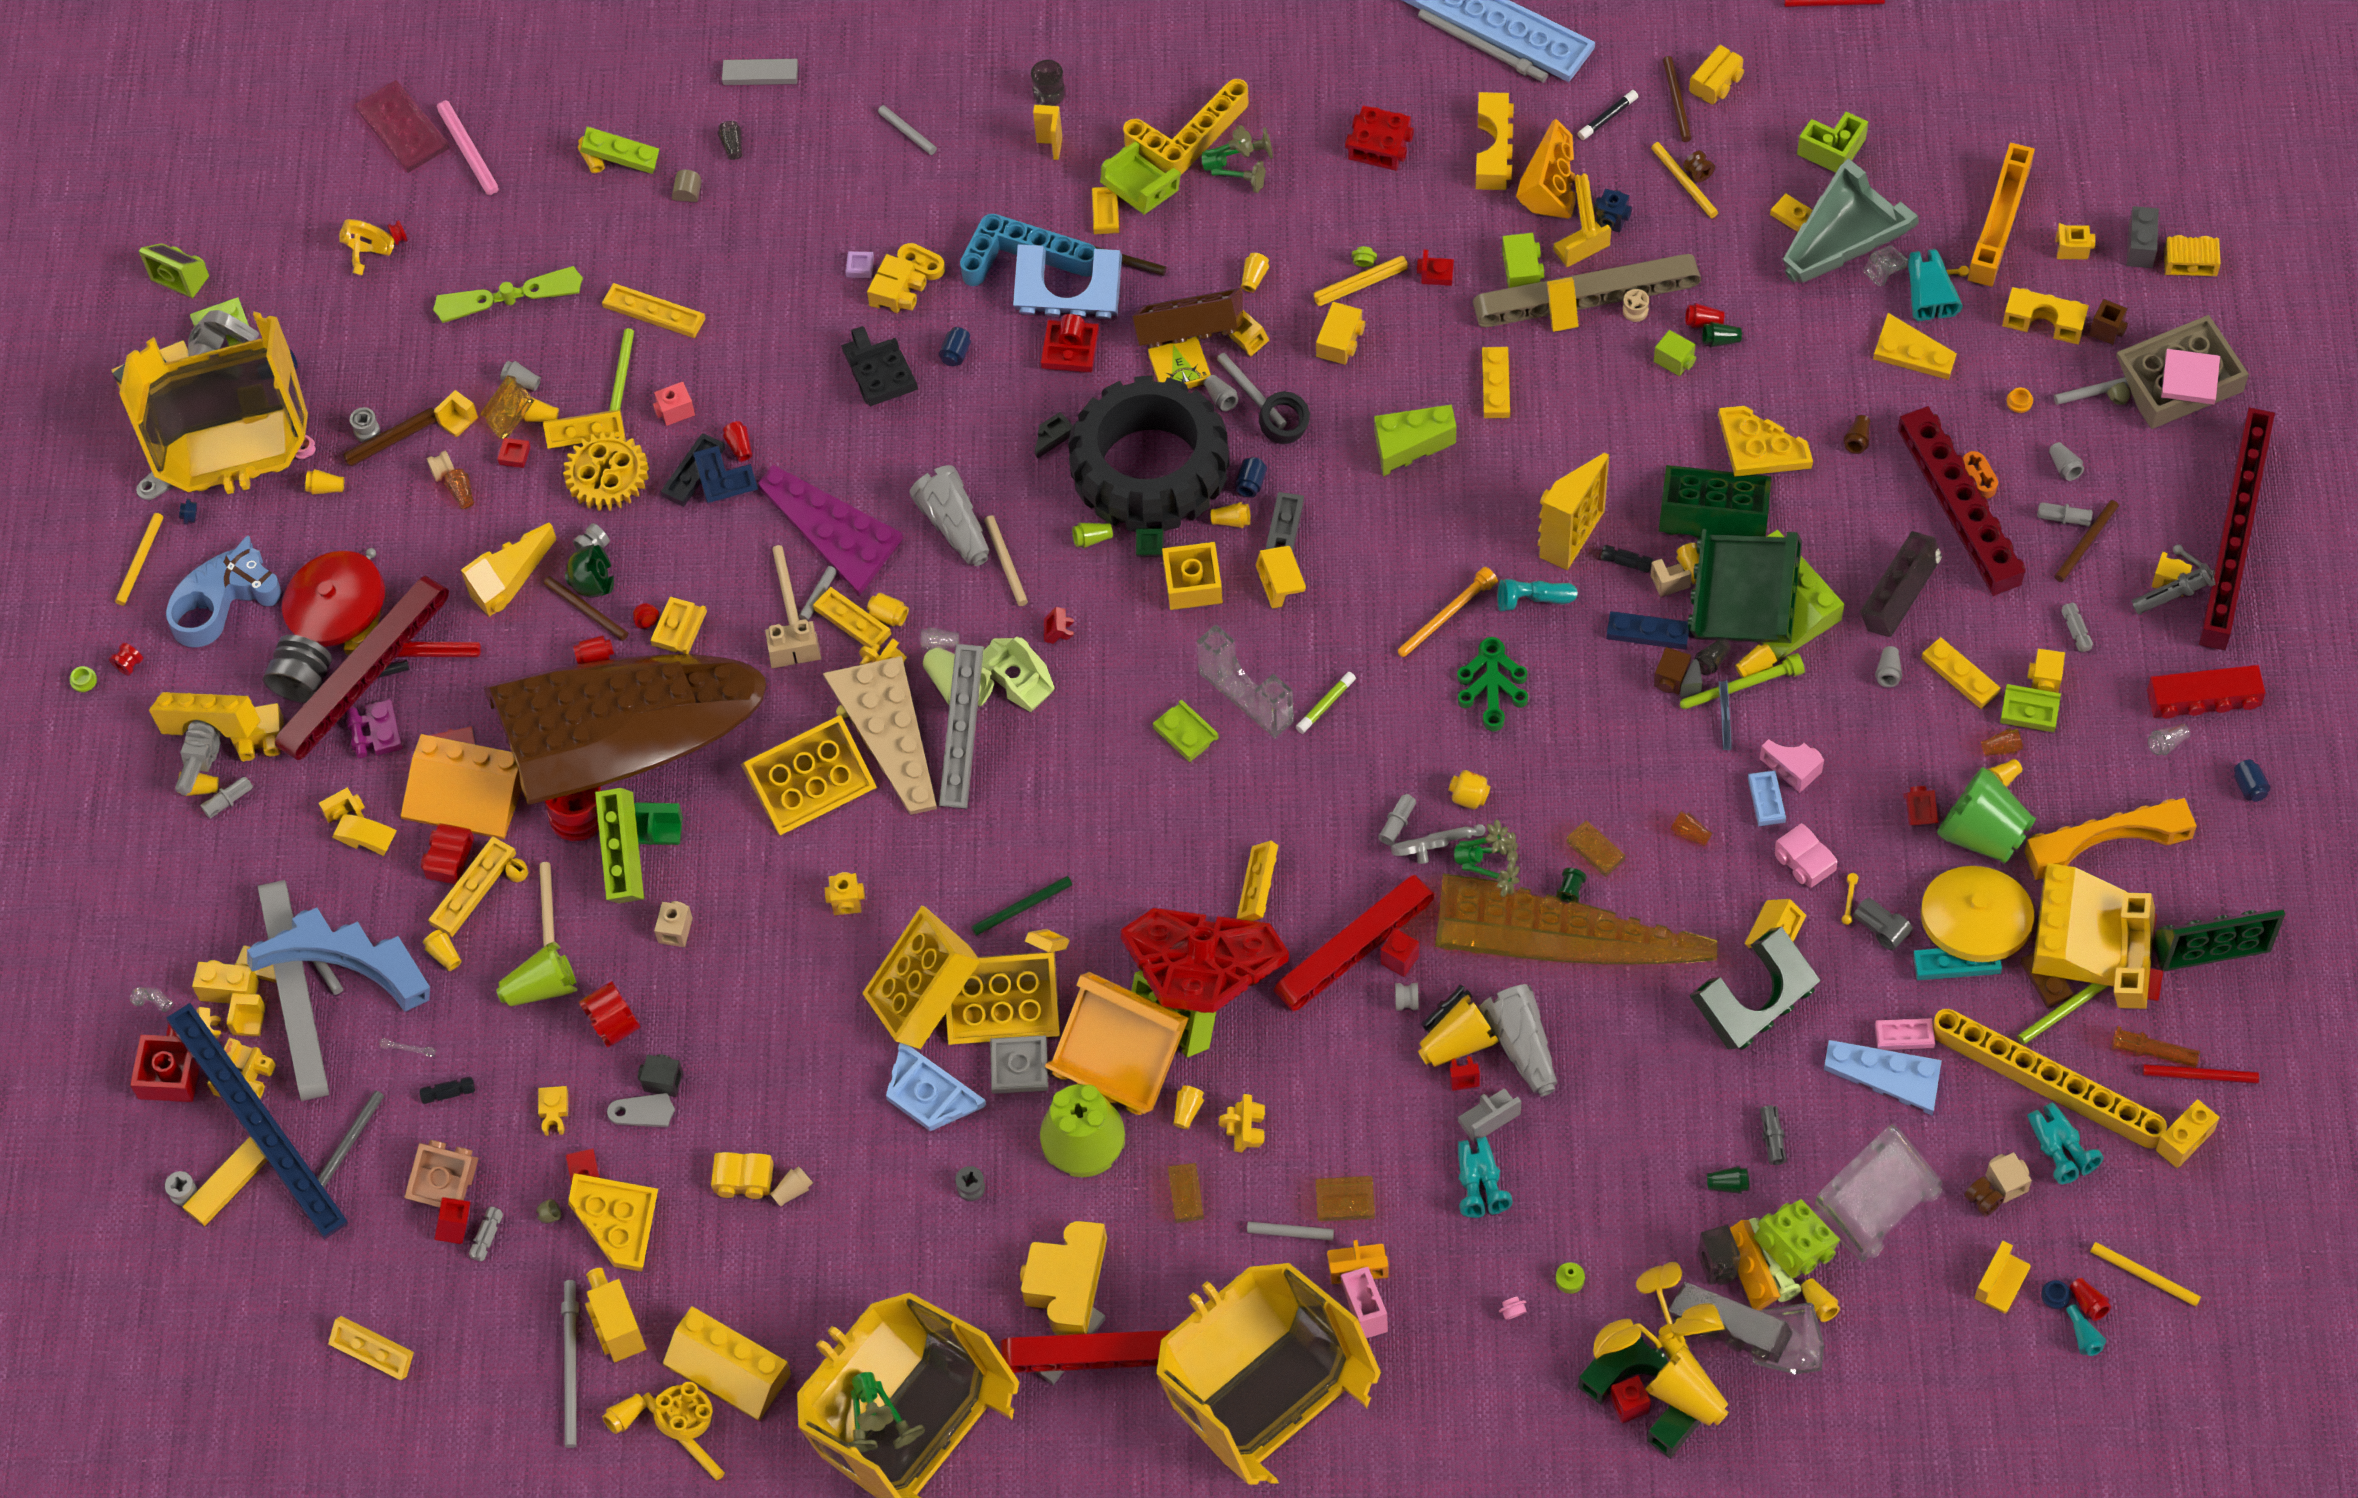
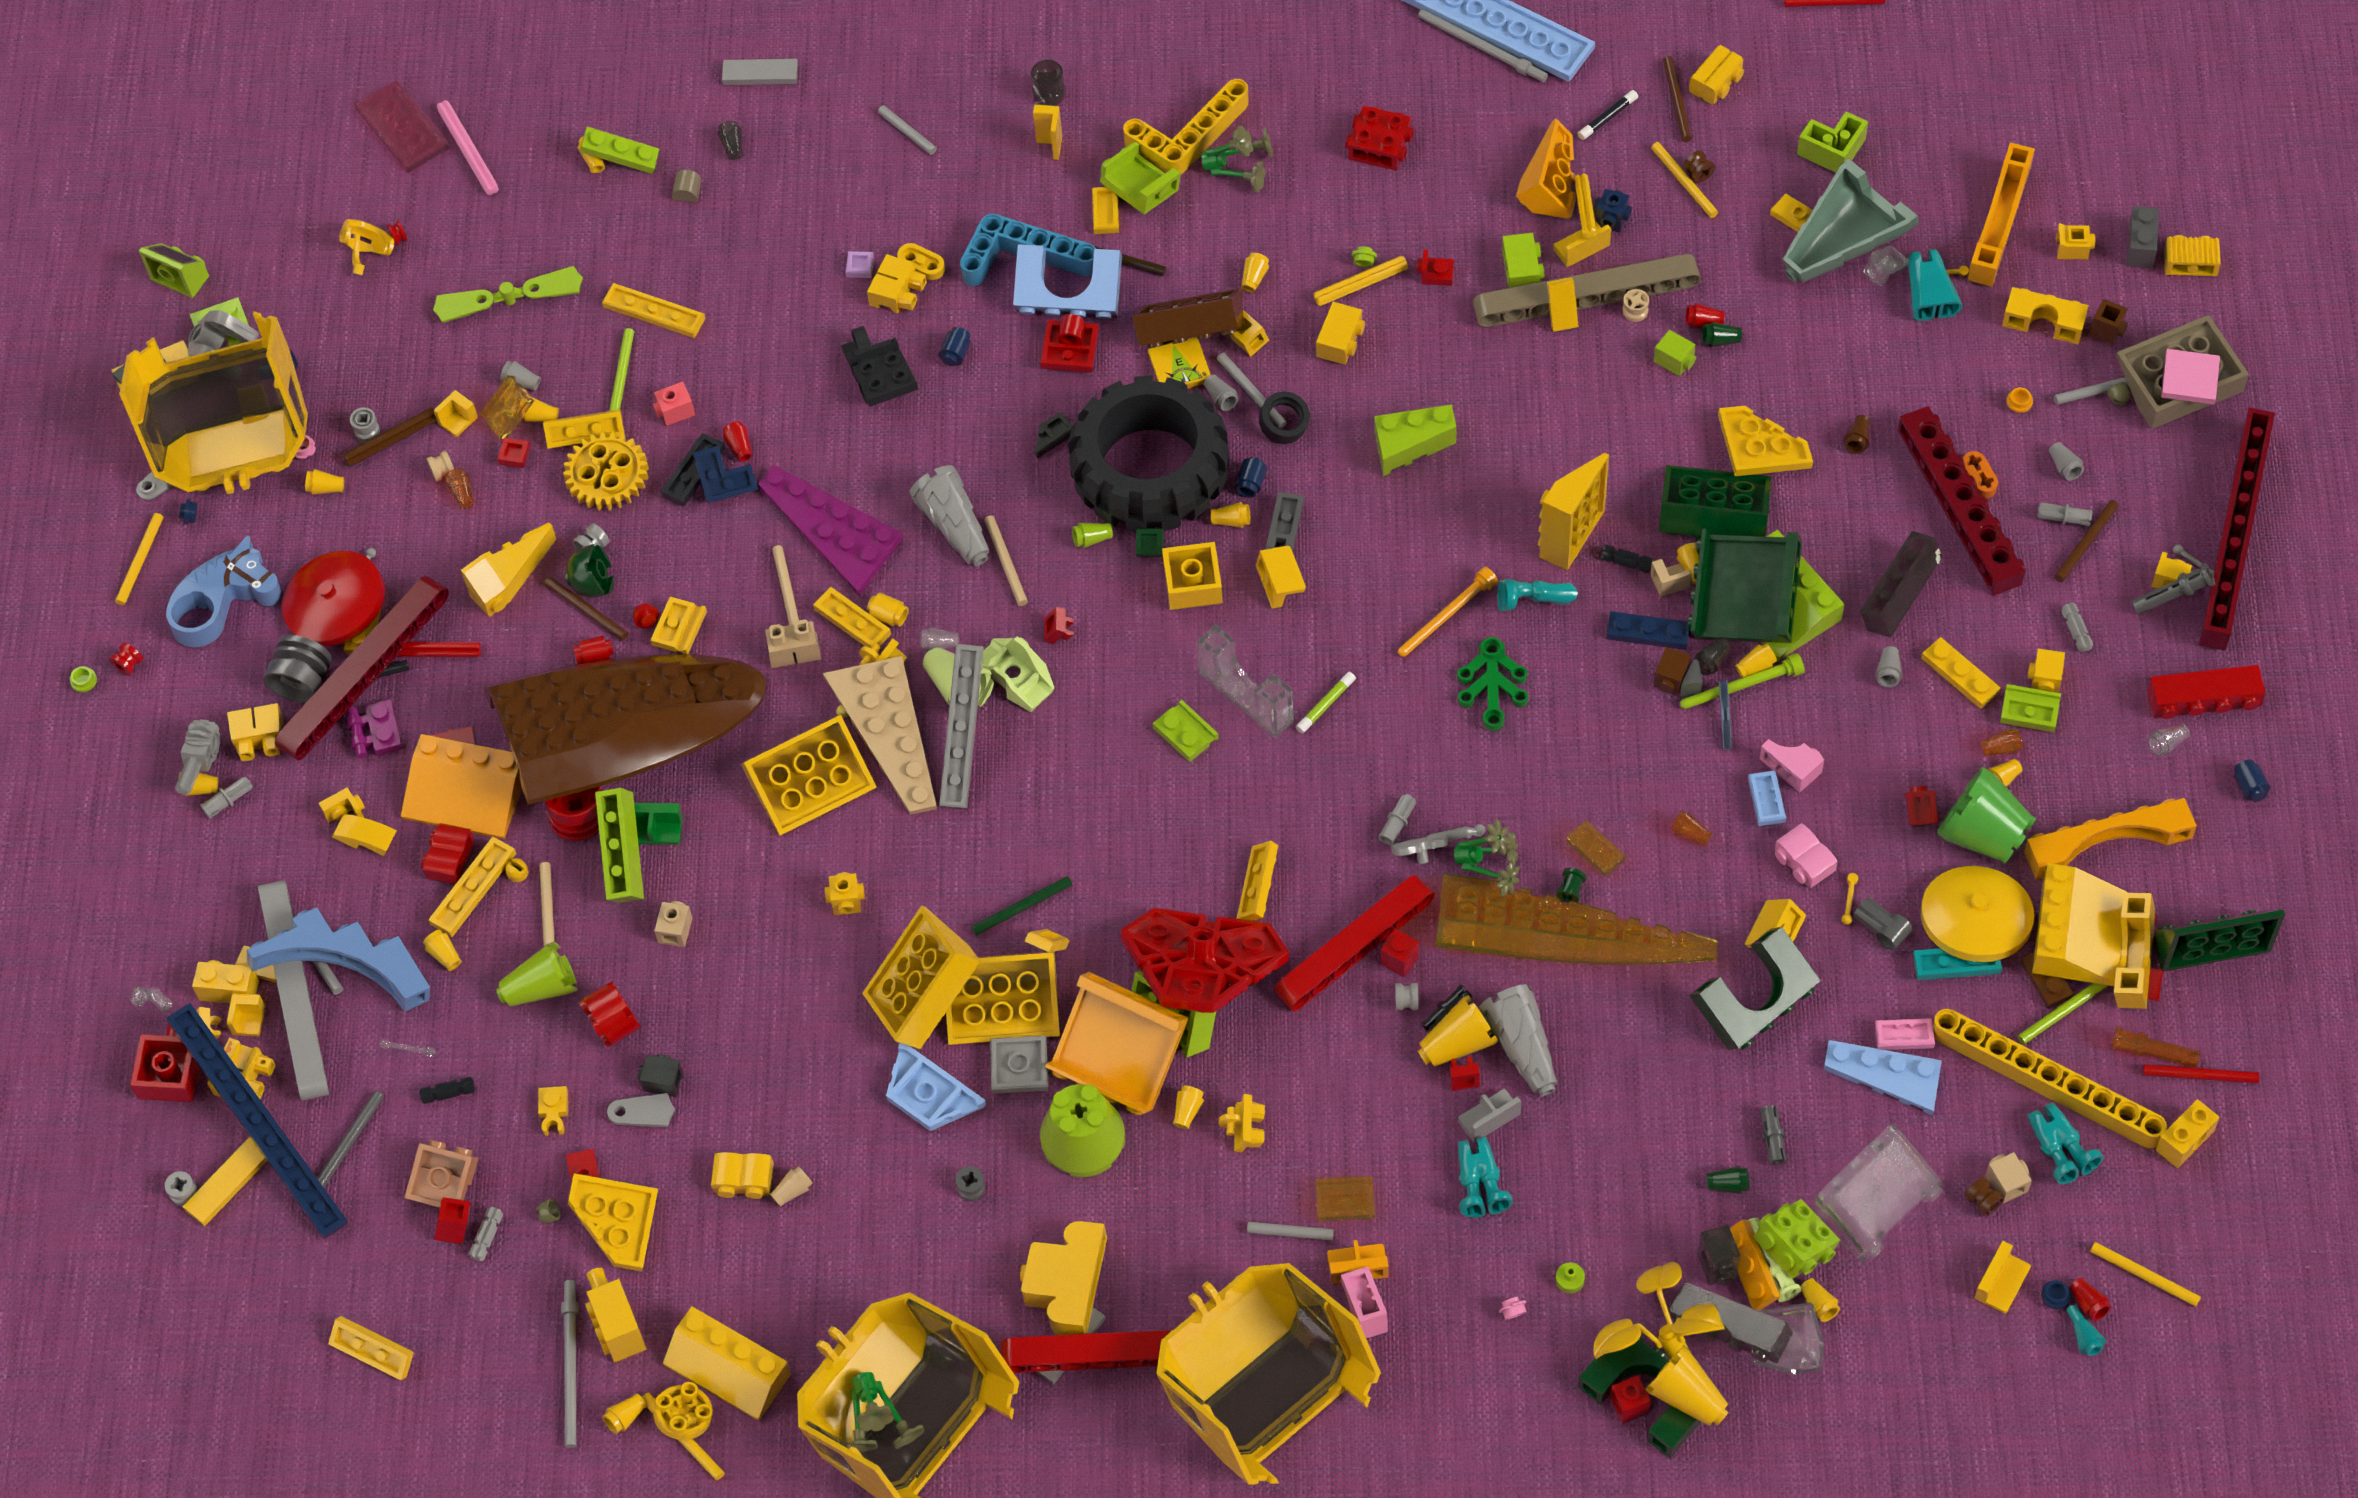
(228, 713): yellow arch -> none
(818, 592): light grey piece -> none
(1185, 1192): clear yellow plate -> none
(1469, 789): yellow head -> none
(1492, 164): yellow arch -> none
(1496, 382): yellow plate -> none
(1913, 350): yellow wing -> none

